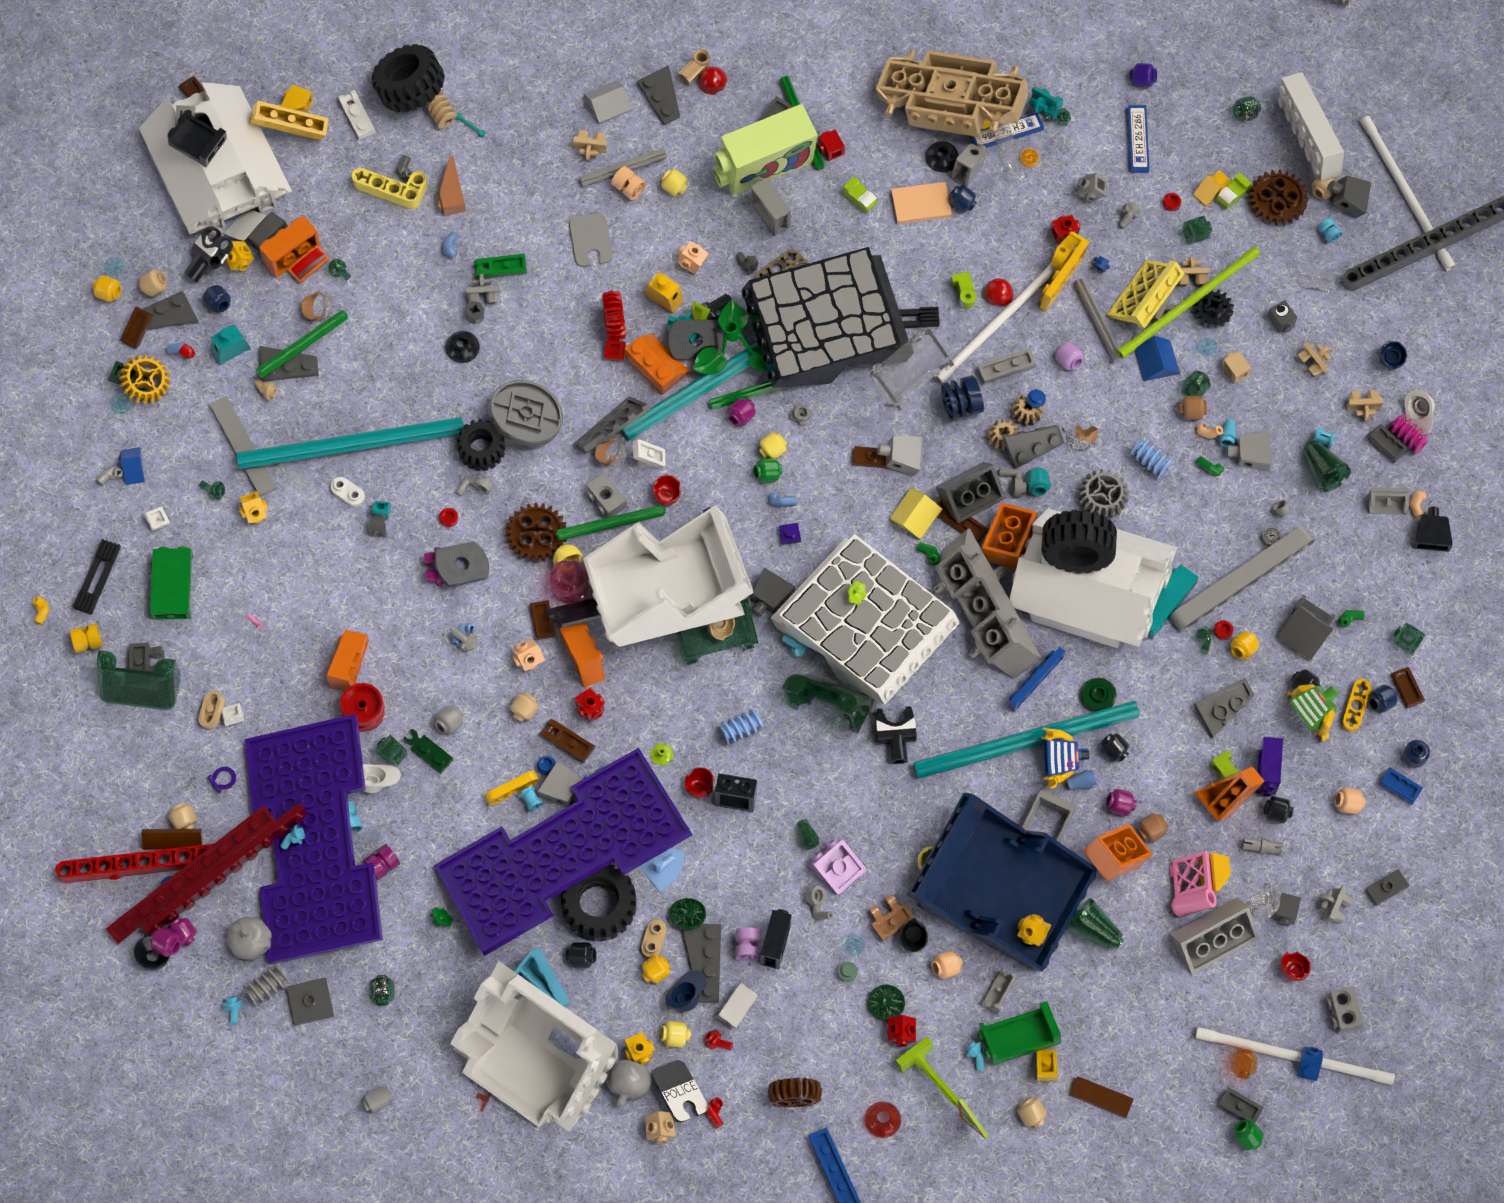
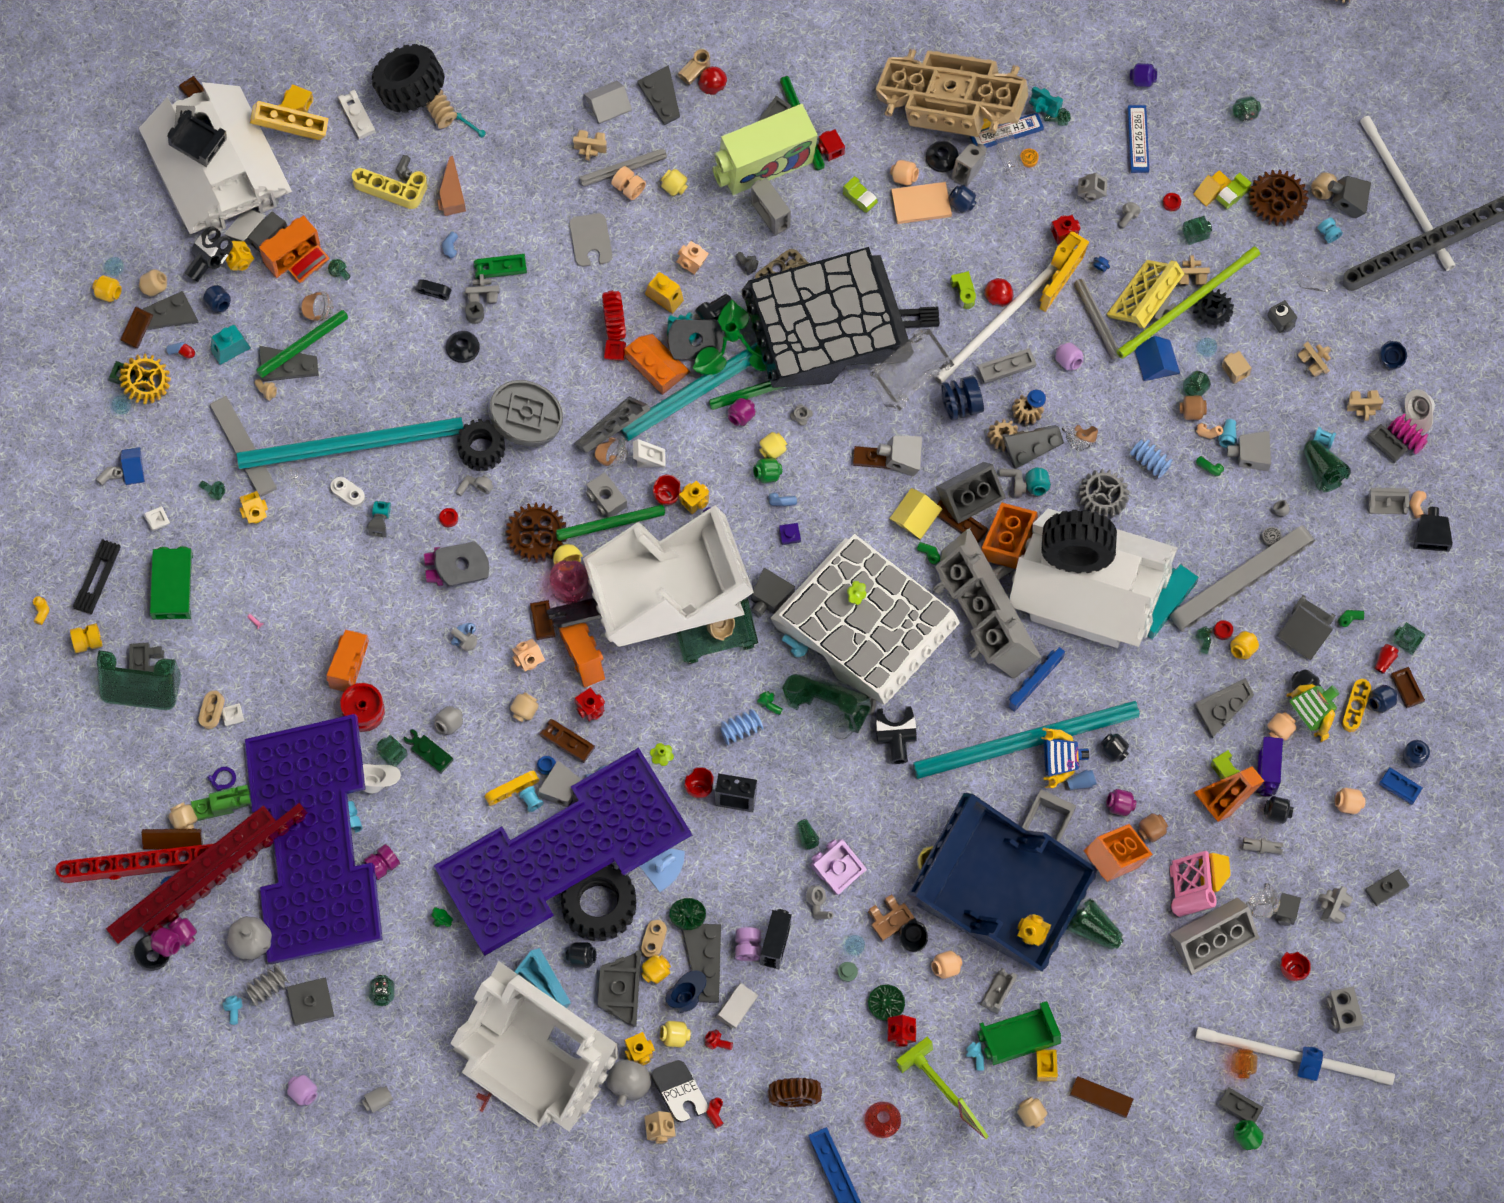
(221, 802): none -> bright green plate
(295, 836): medium azure plate -> none
(302, 1090): none -> lavender head
(433, 289): none -> black beam
(620, 988): none -> dark grey wing
(694, 497): none -> yellow brick
(699, 310): lime tile -> none
(766, 700): none -> green plate
(904, 172): none -> light nougat head
(1098, 694): dark green wheel -> none
(1281, 726): none -> light nougat head
(1311, 126): white brick -> none
(1386, 657): none -> red cone

